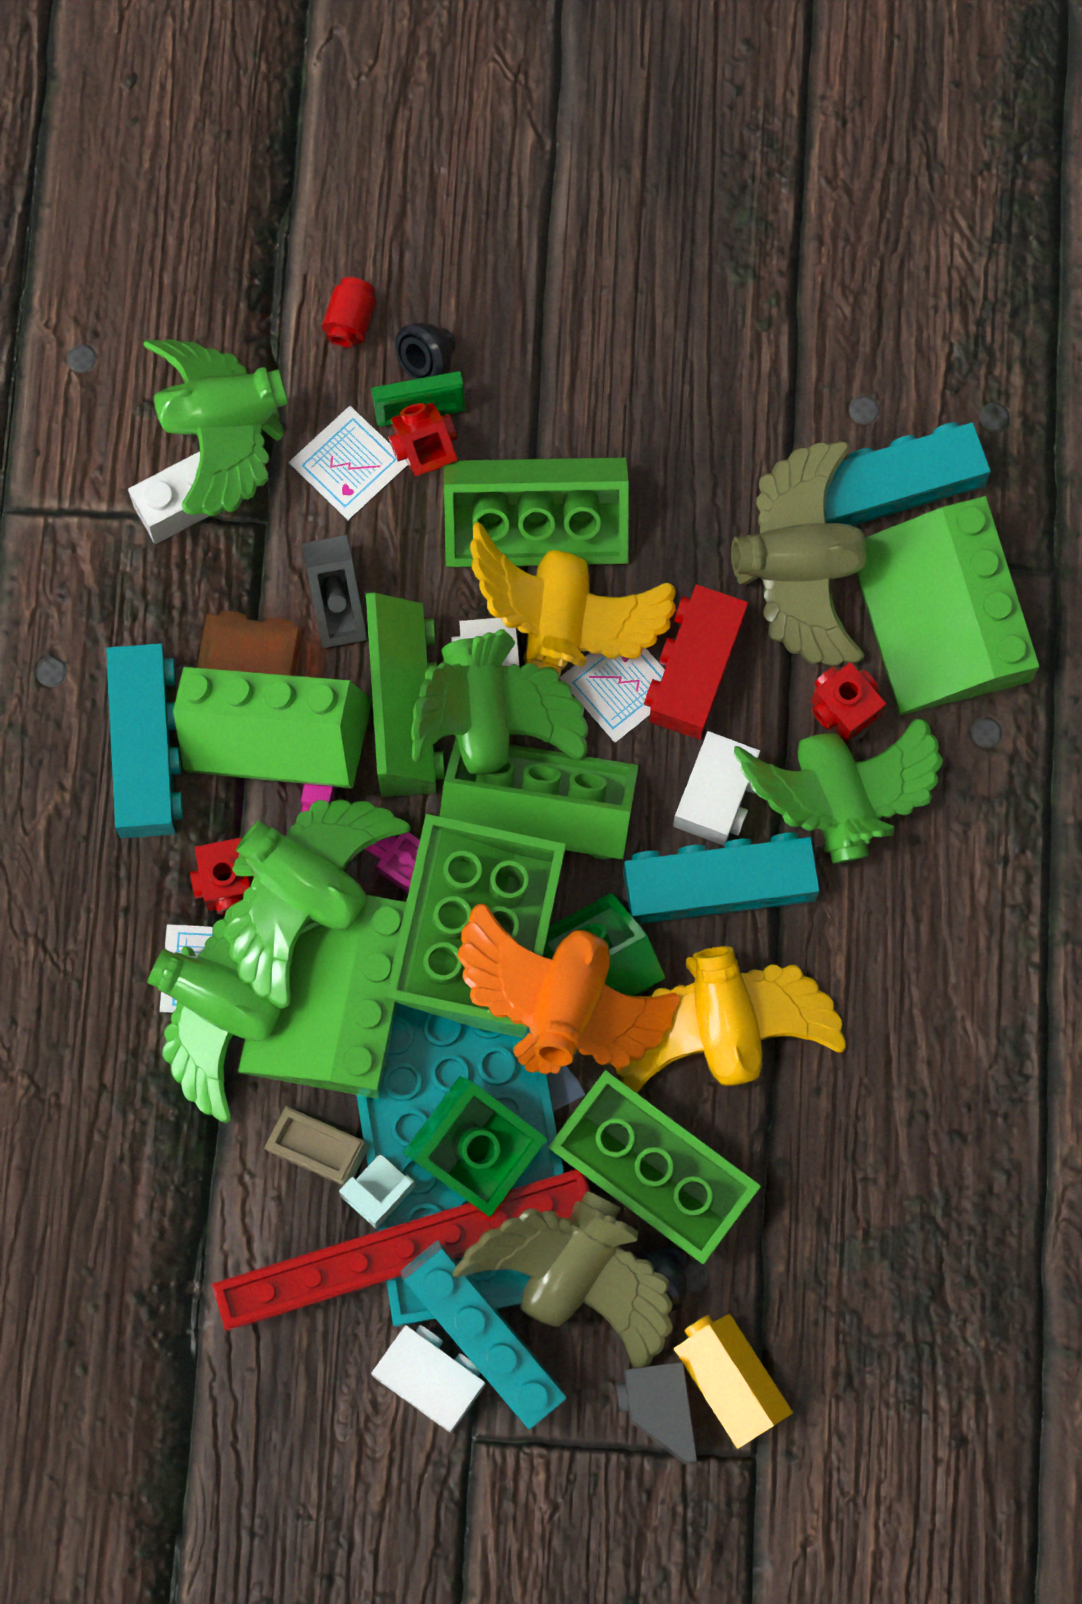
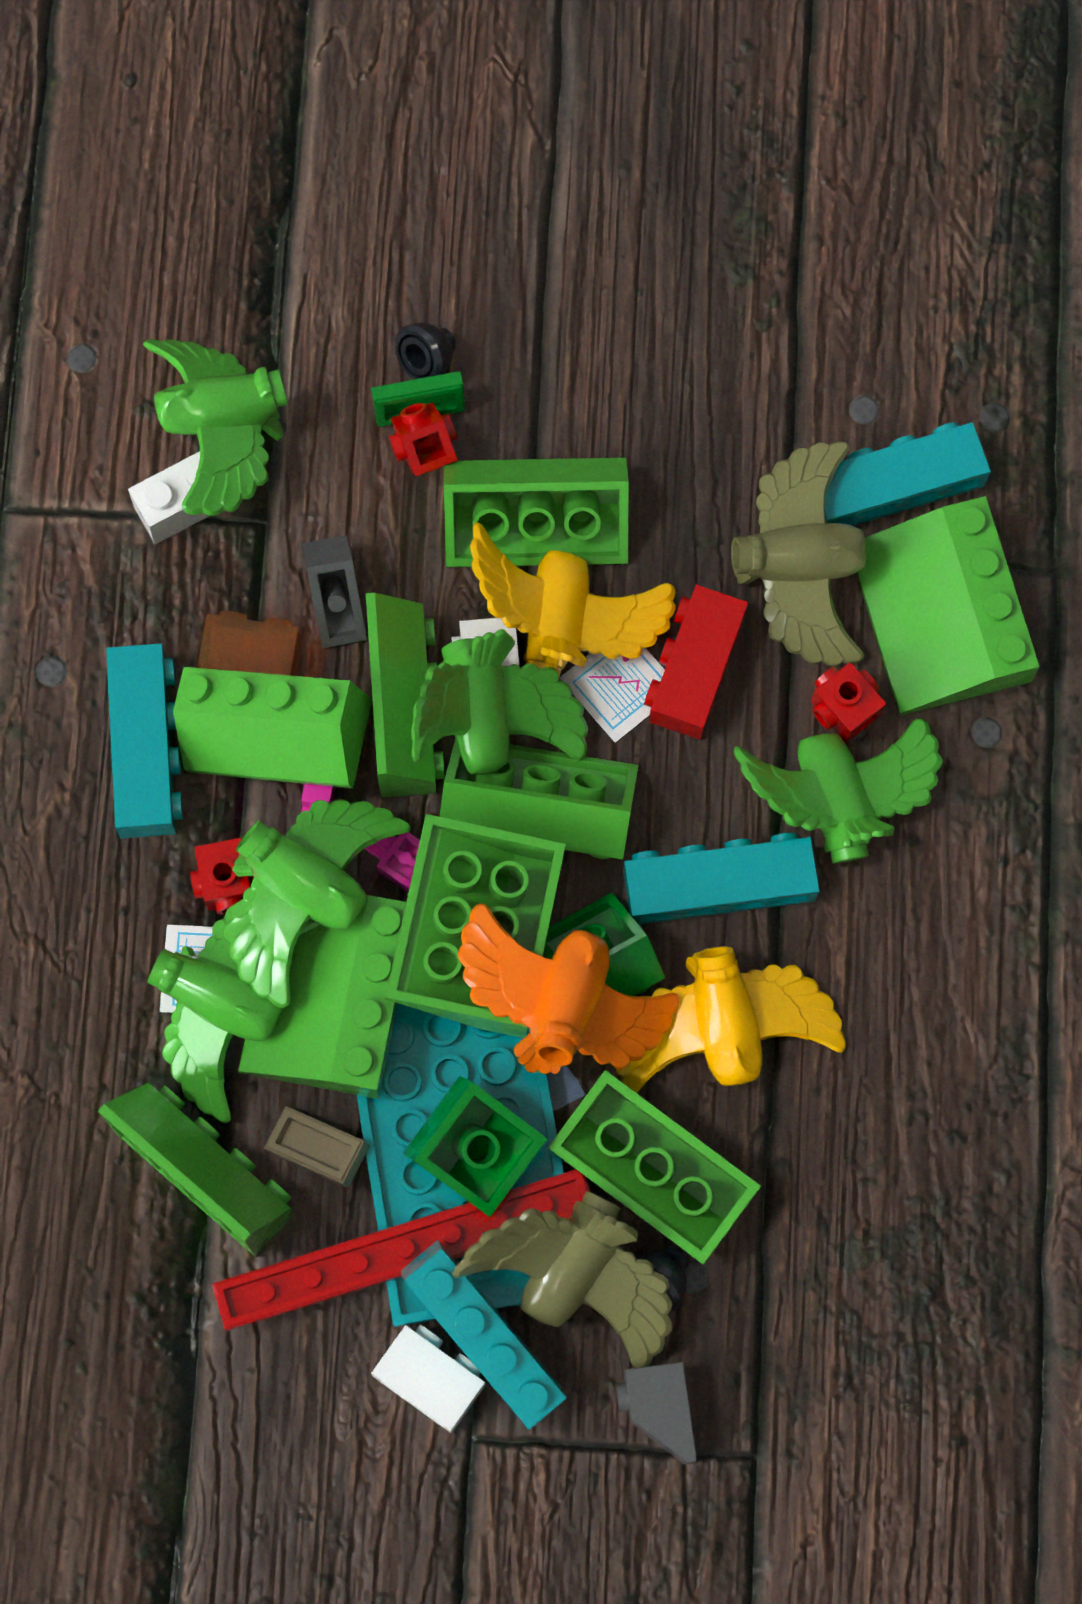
(199, 1166): none -> bright green slope
(348, 462): white sticker -> none
(349, 312): red brick -> none
(377, 1191): light aqua panel -> none
(715, 792): white brick -> none
(732, 1378): yellow brick -> none

